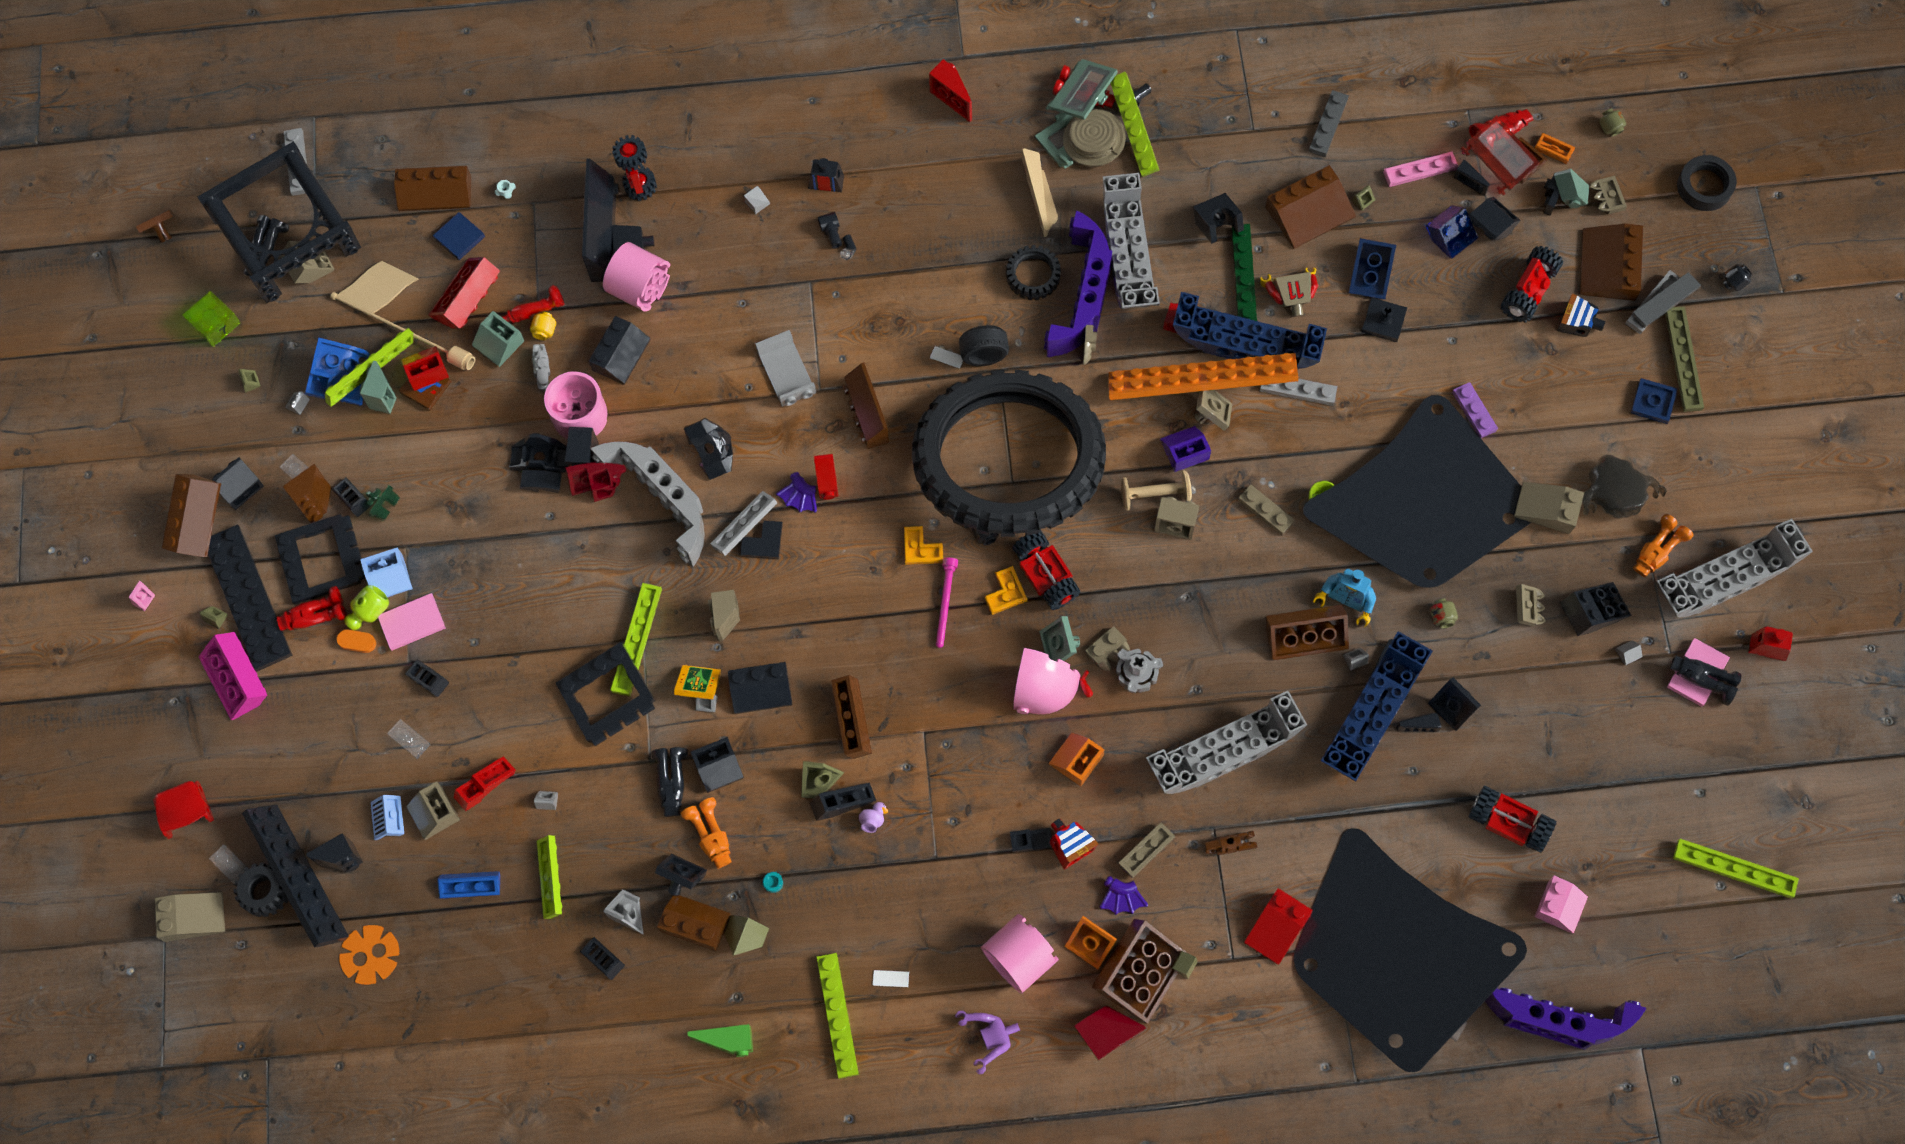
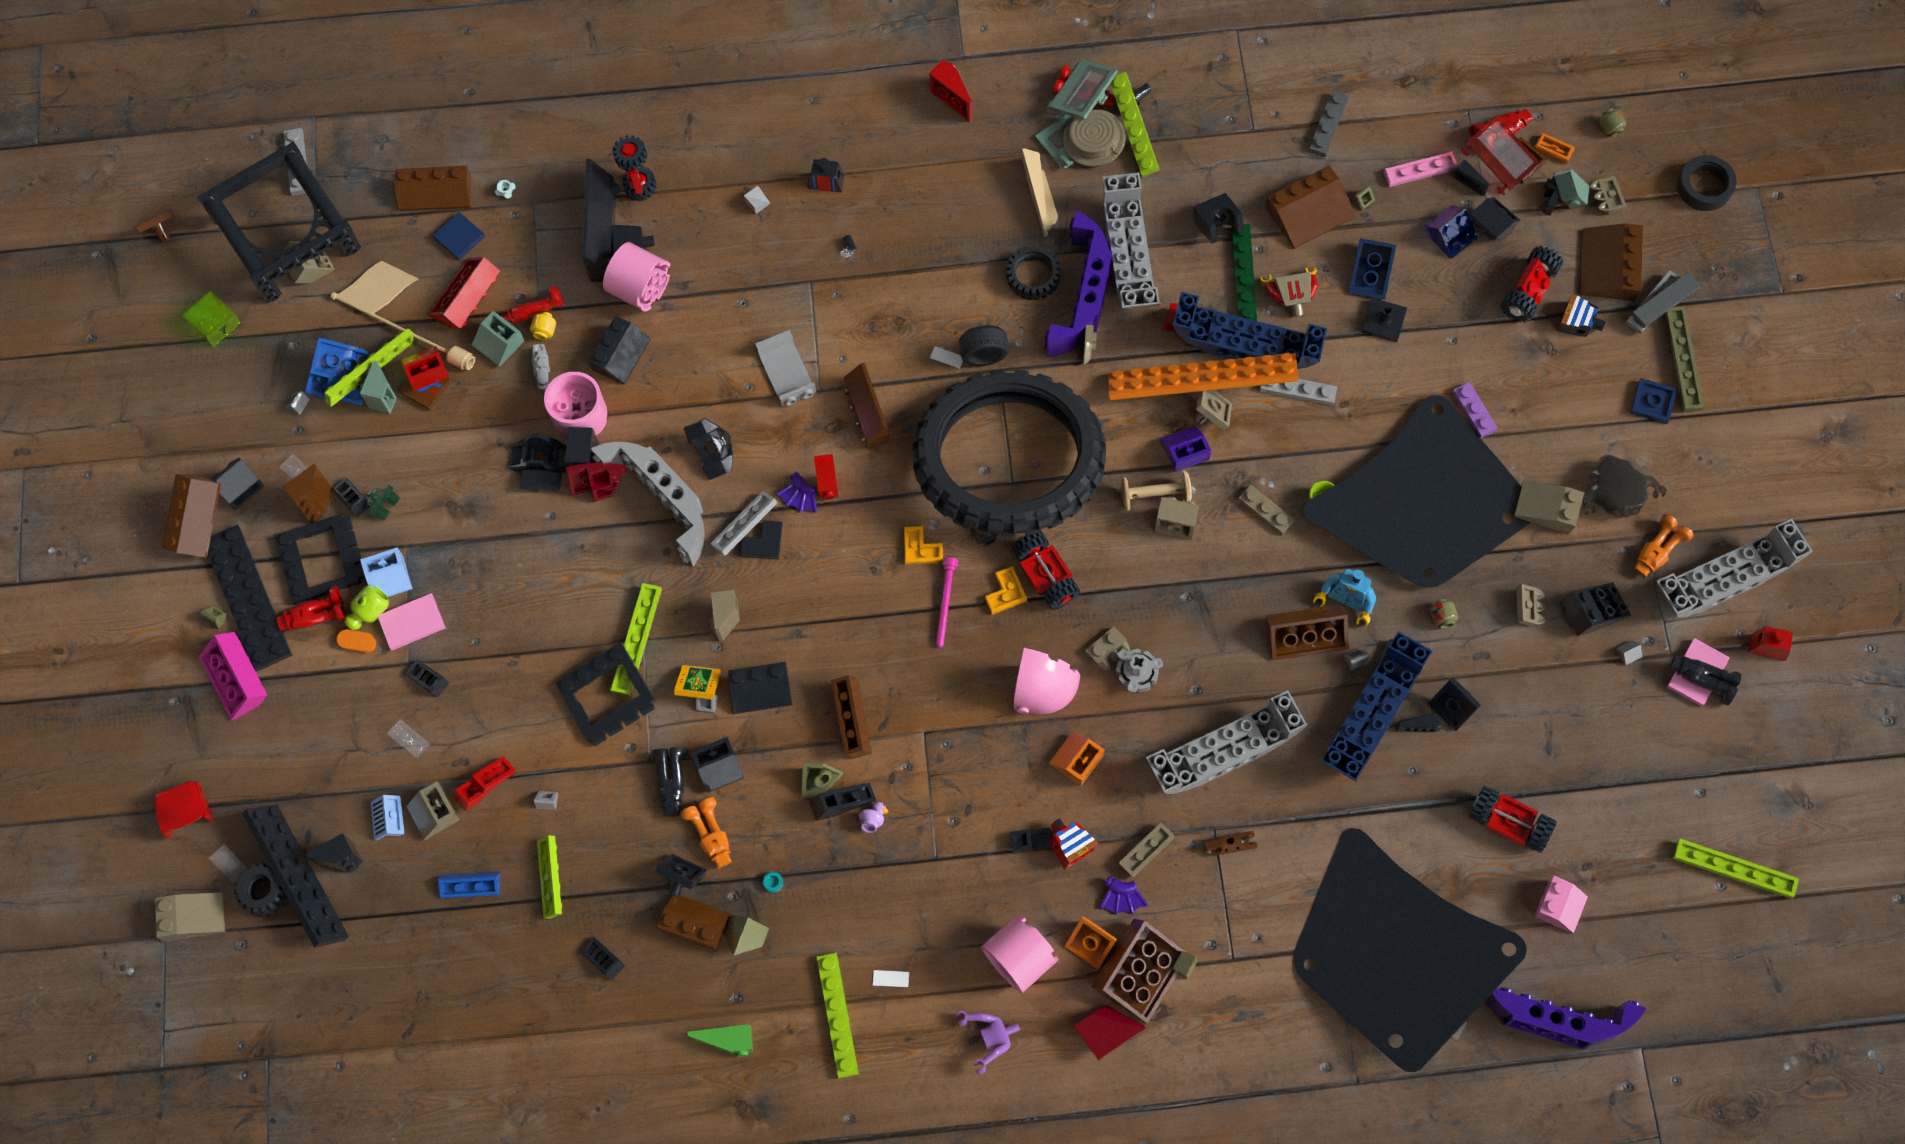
(141, 596): bright pink slope -> none
(249, 379): olive slope -> none
(275, 226): black piece -> none
(355, 944): orange piece -> none
(626, 911): light grey slope -> none
(830, 225): black pin -> none
(1058, 639): sand green tile -> none
(1085, 687): red piece -> none
(1278, 926): red slope -> none
(1737, 277): black head -> none

